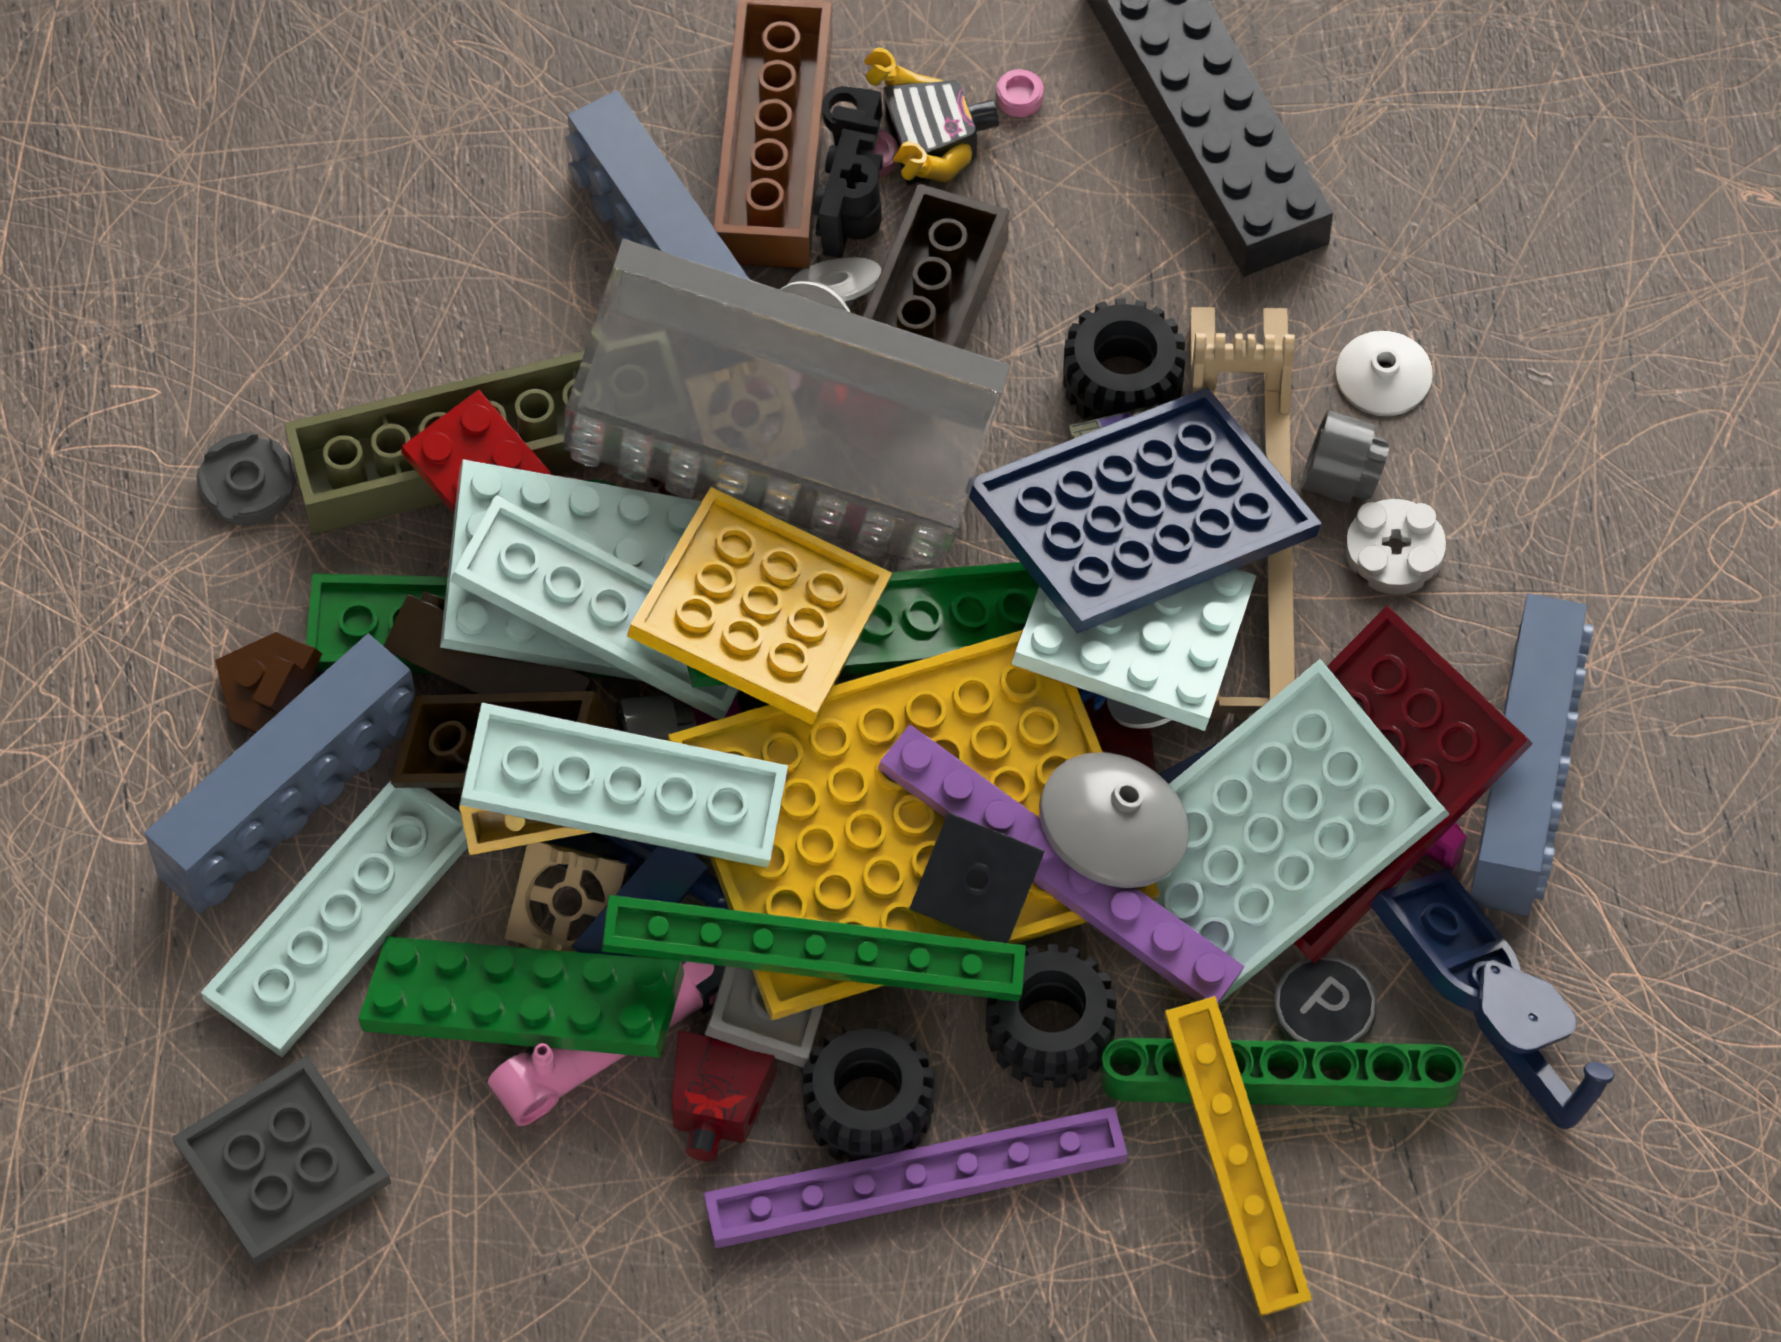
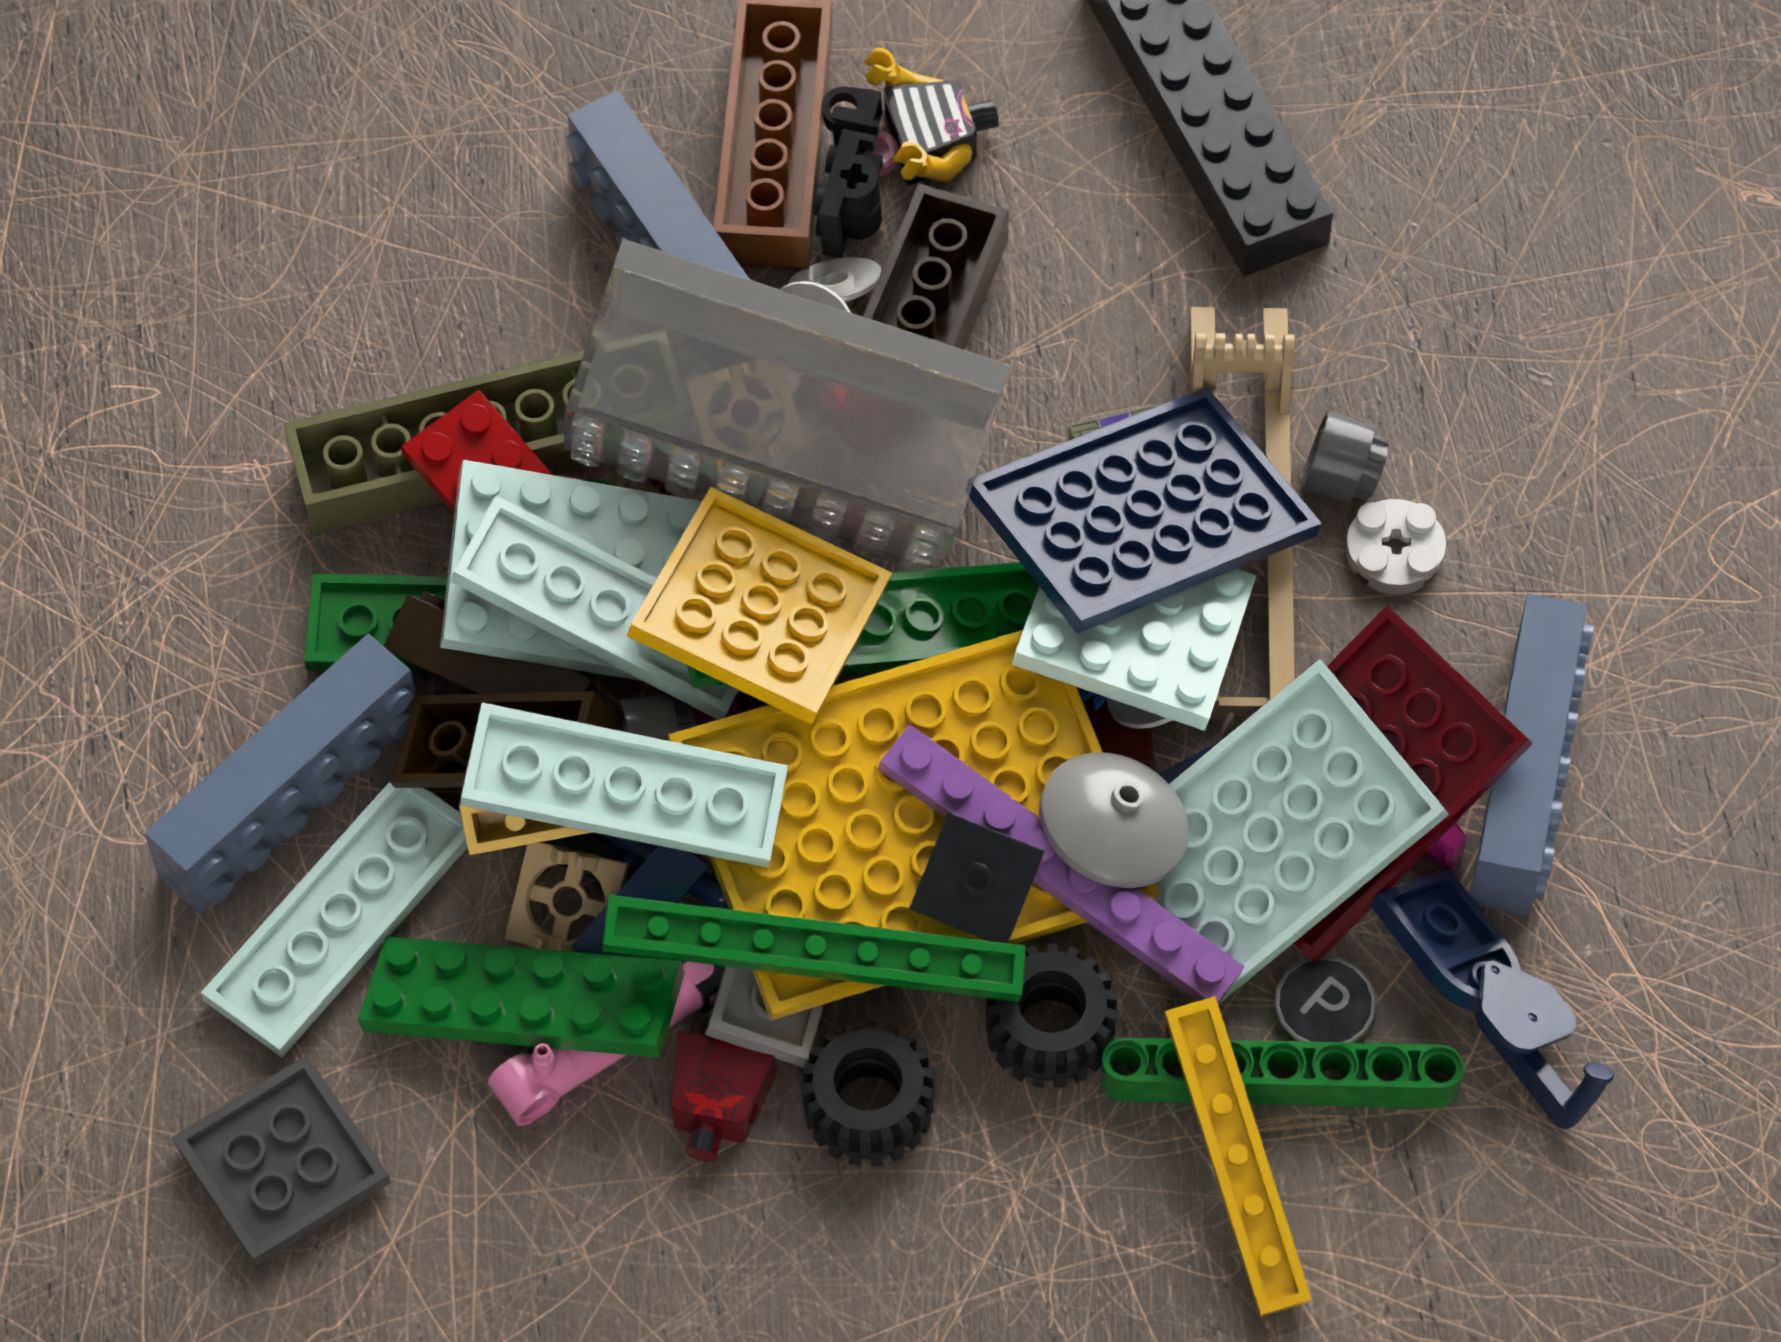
(246, 479): dark grey tile -> none
(265, 678): reddish brown plate -> none
(915, 1177): medium lavender plate -> none
(1019, 93): bright pink tile -> none
(1122, 332): black tyre -> none
(1381, 389): white dish -> none

